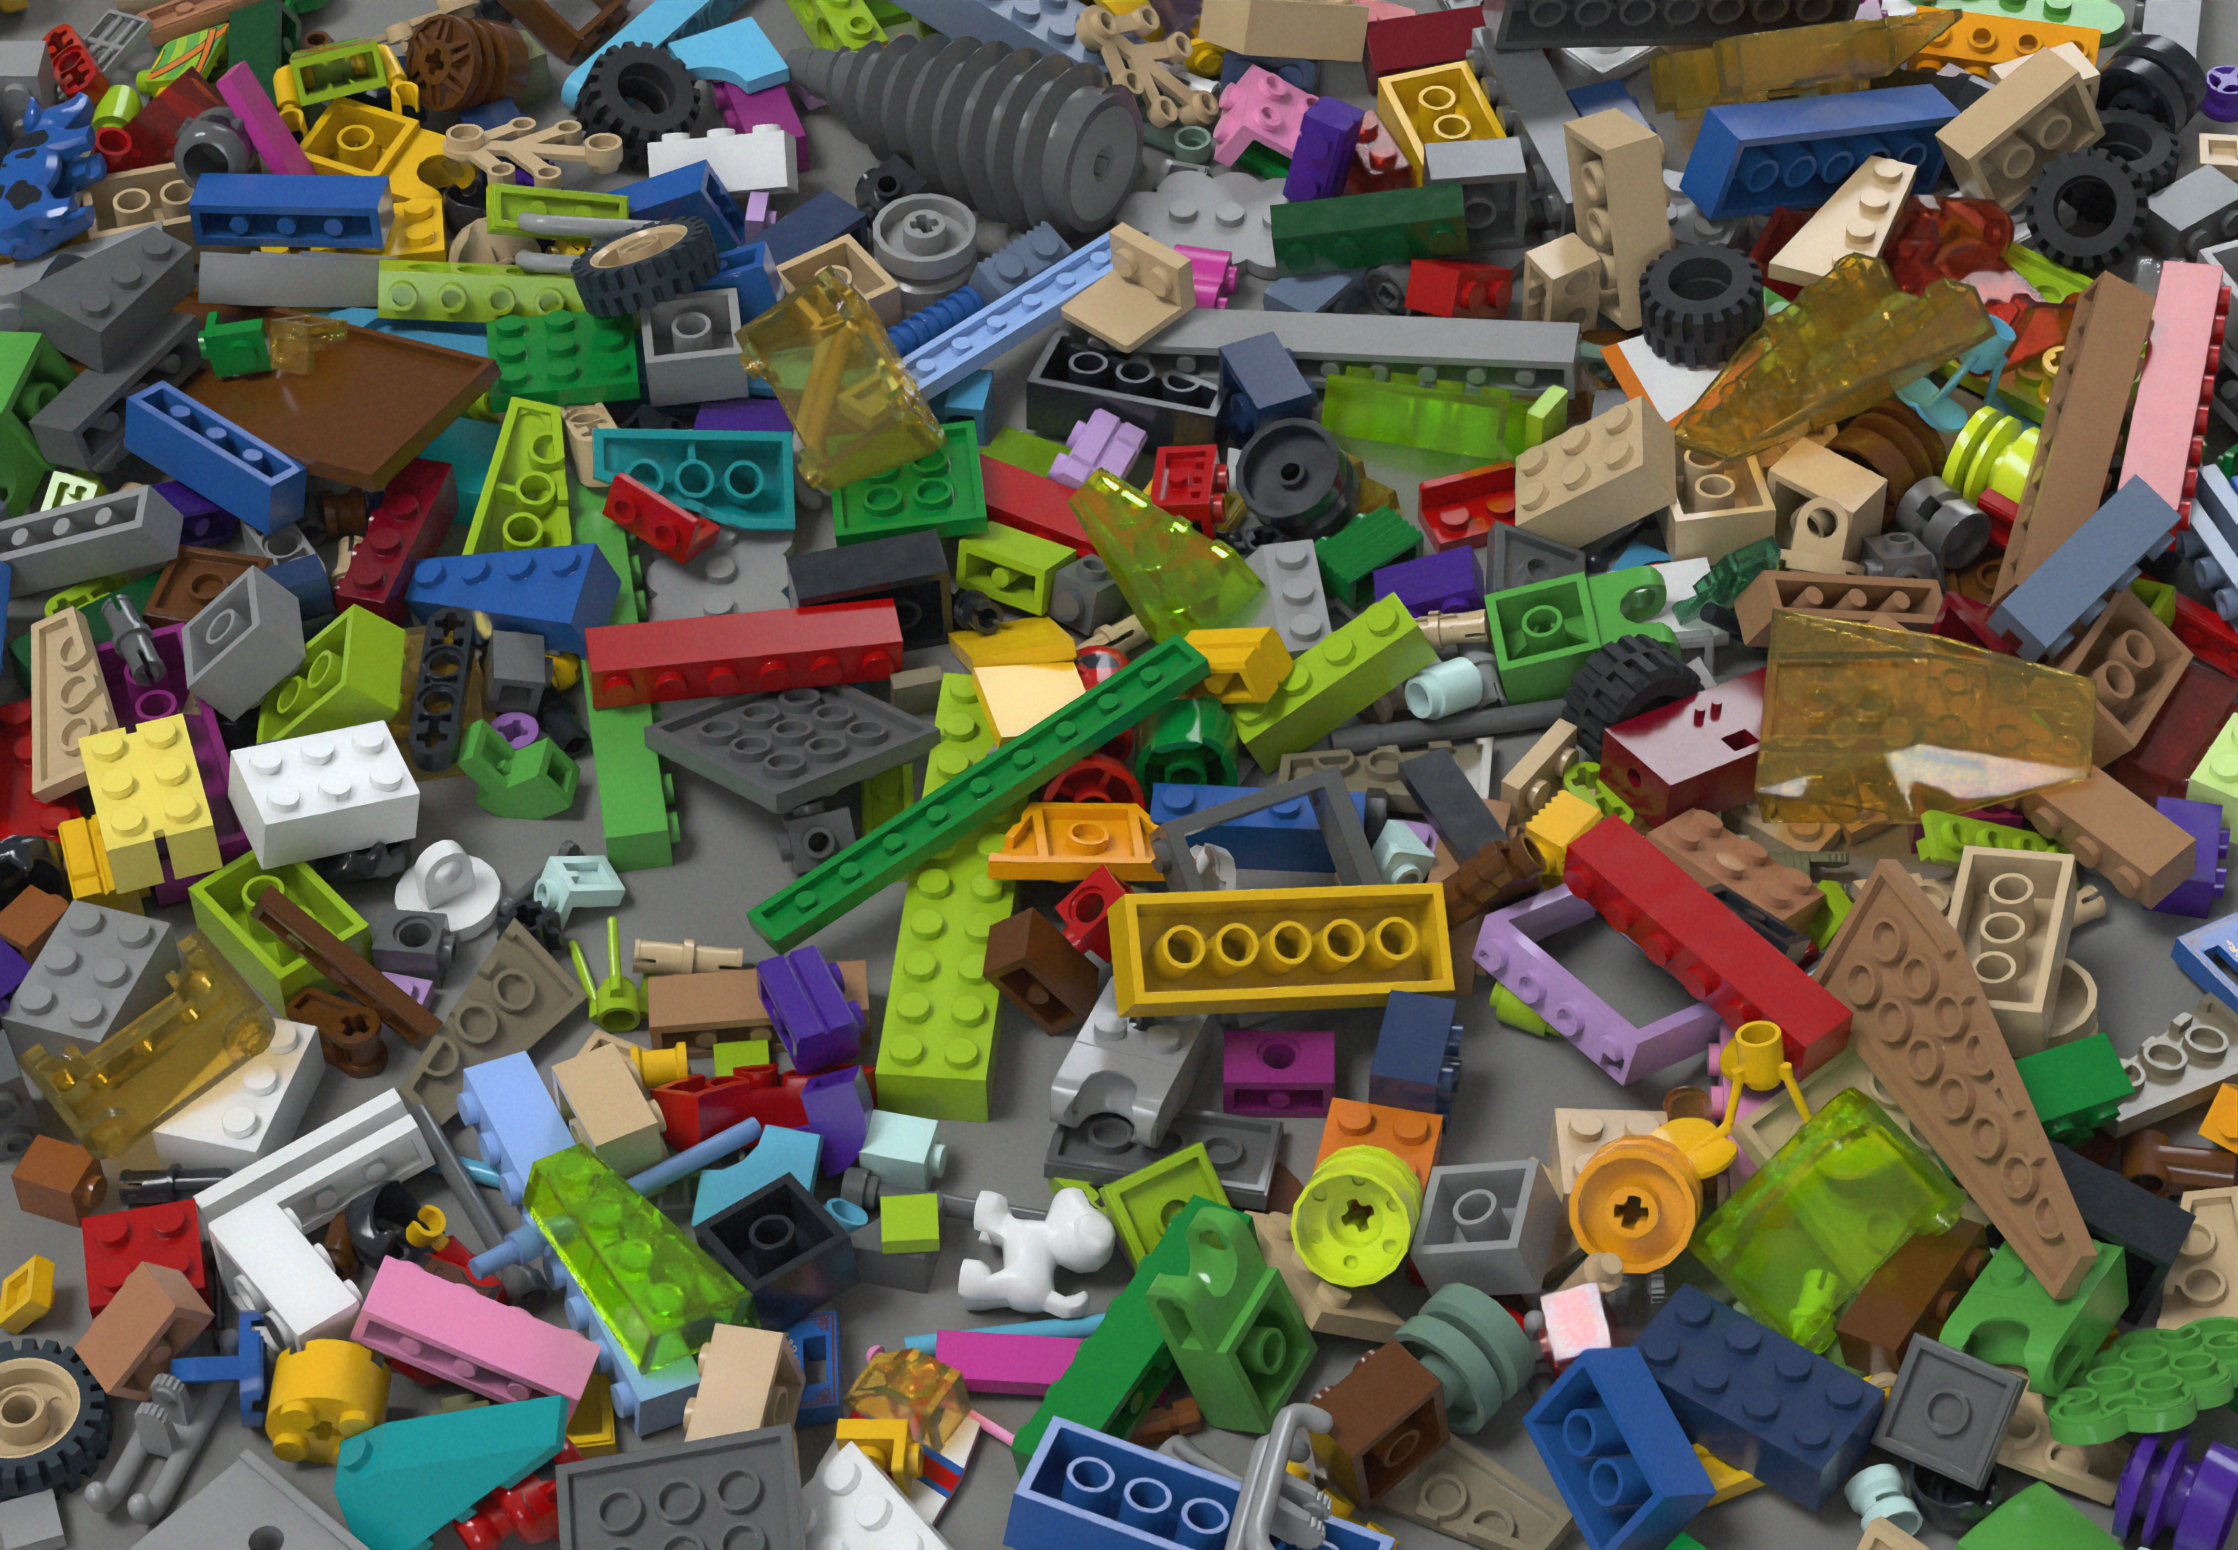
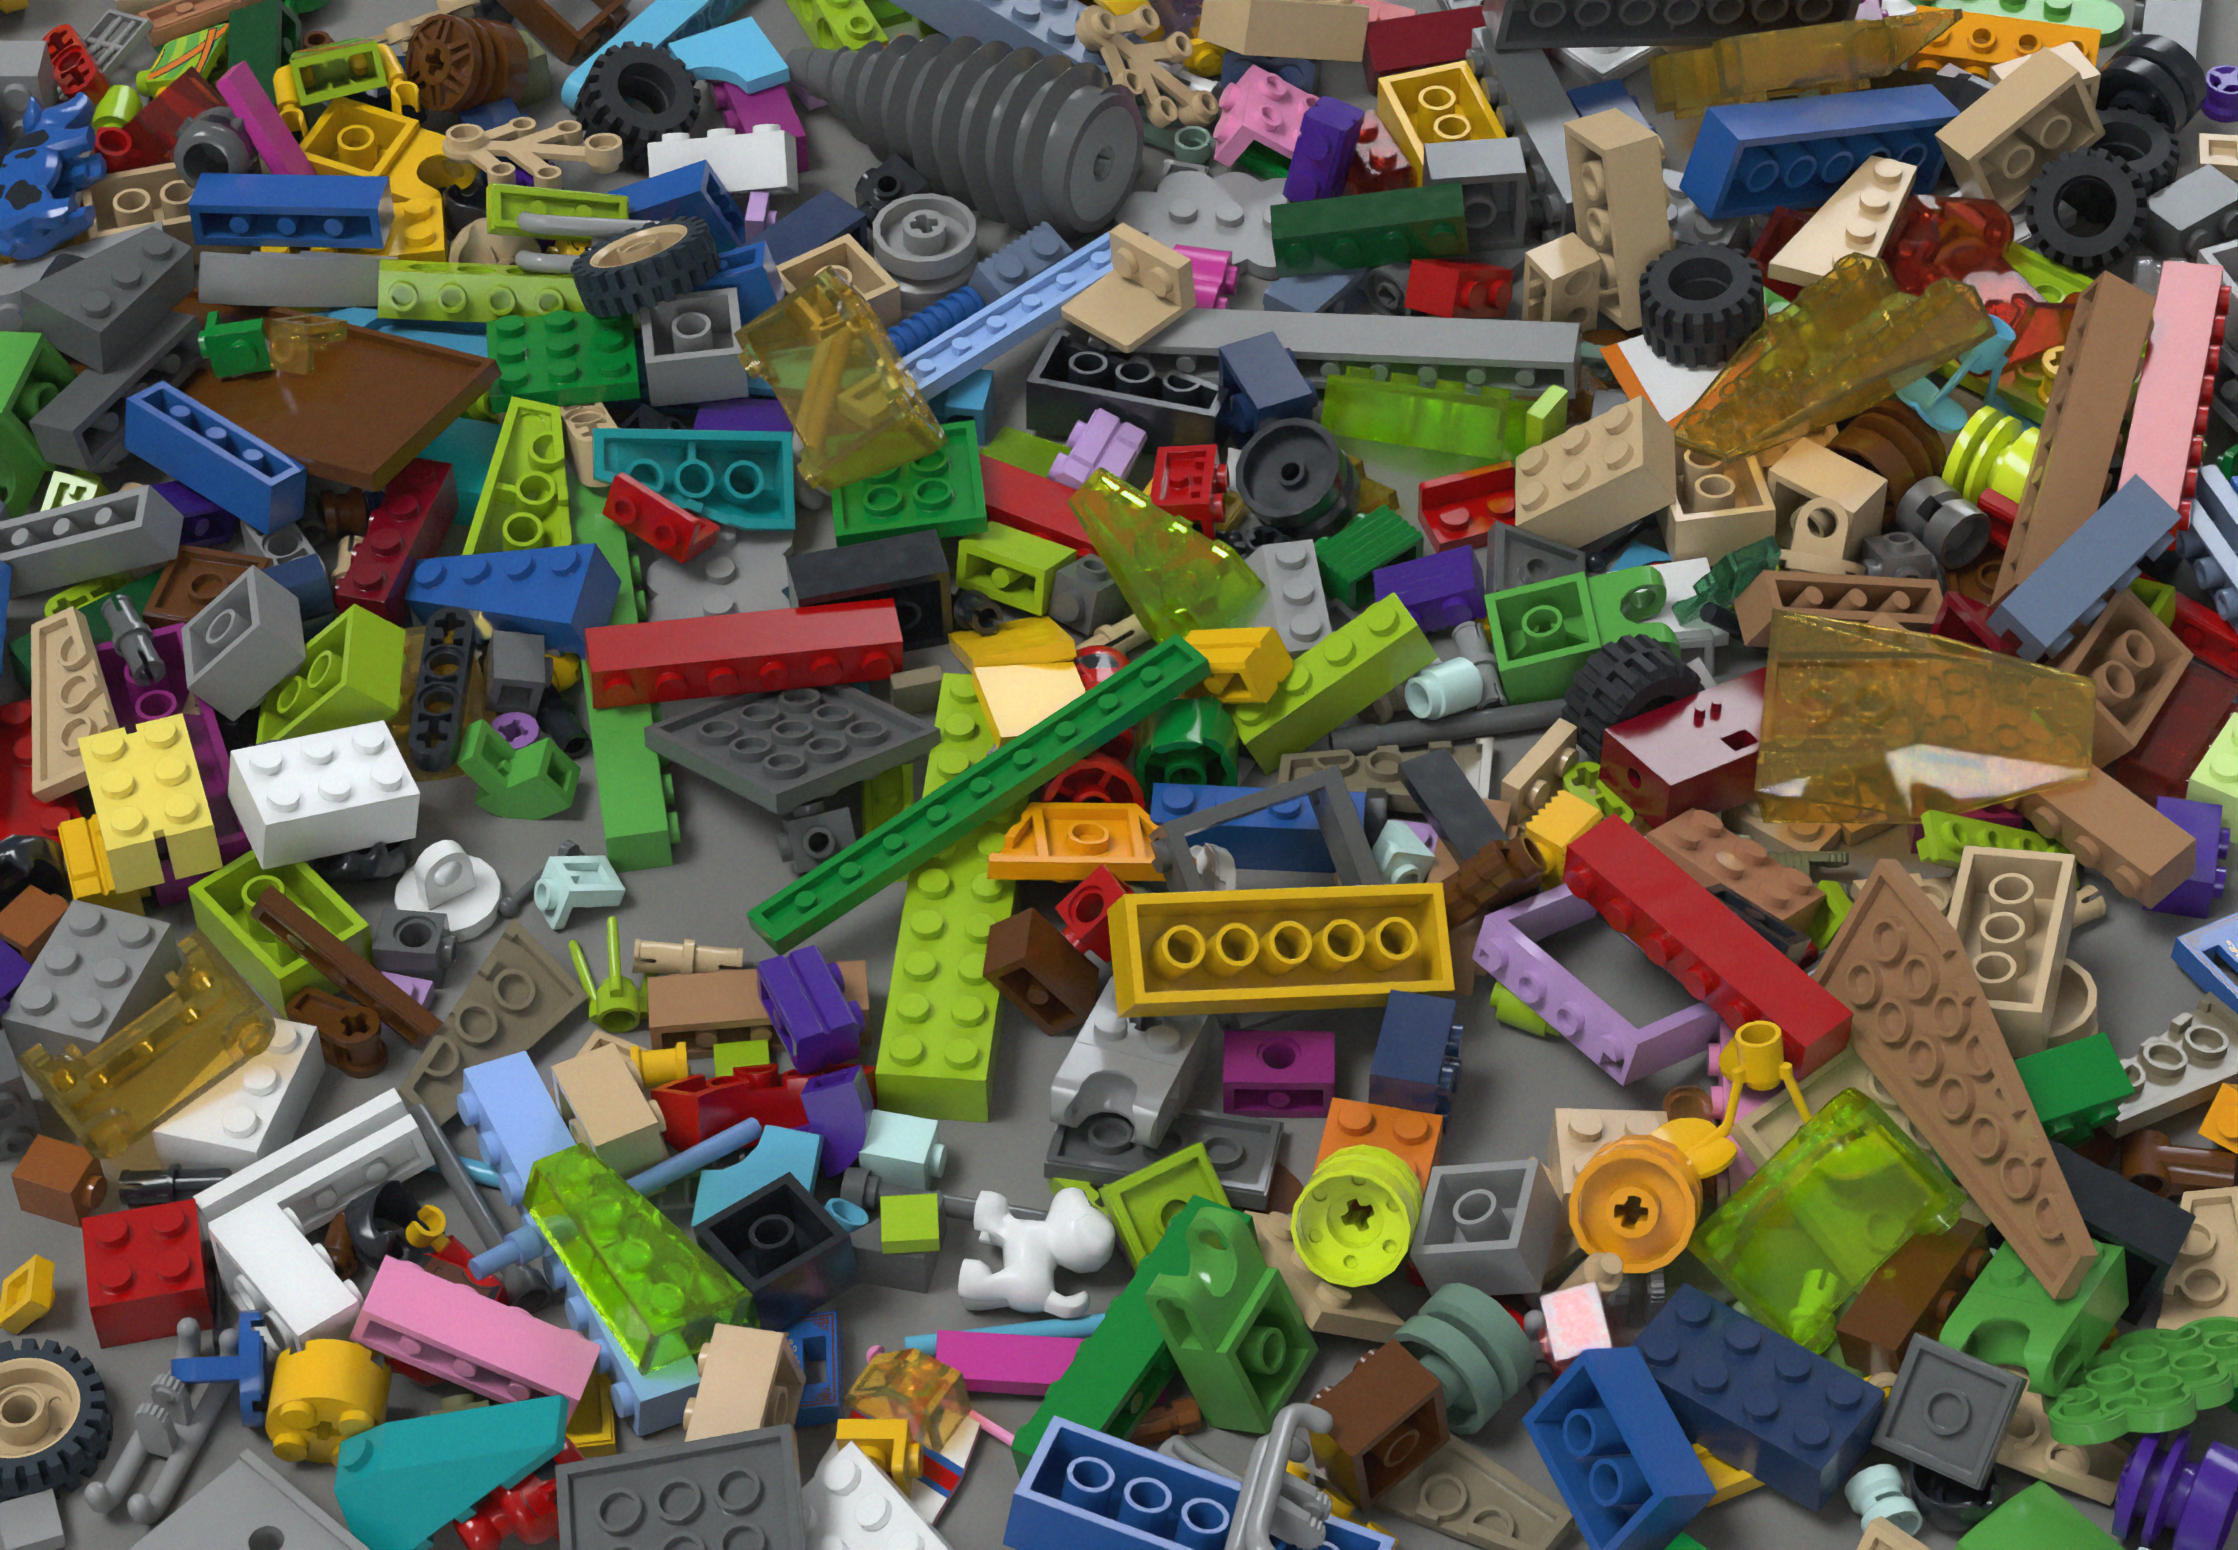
(142, 1330): nougat brick -> none
(536, 921): black gear -> none
(1455, 628): tan pin -> none

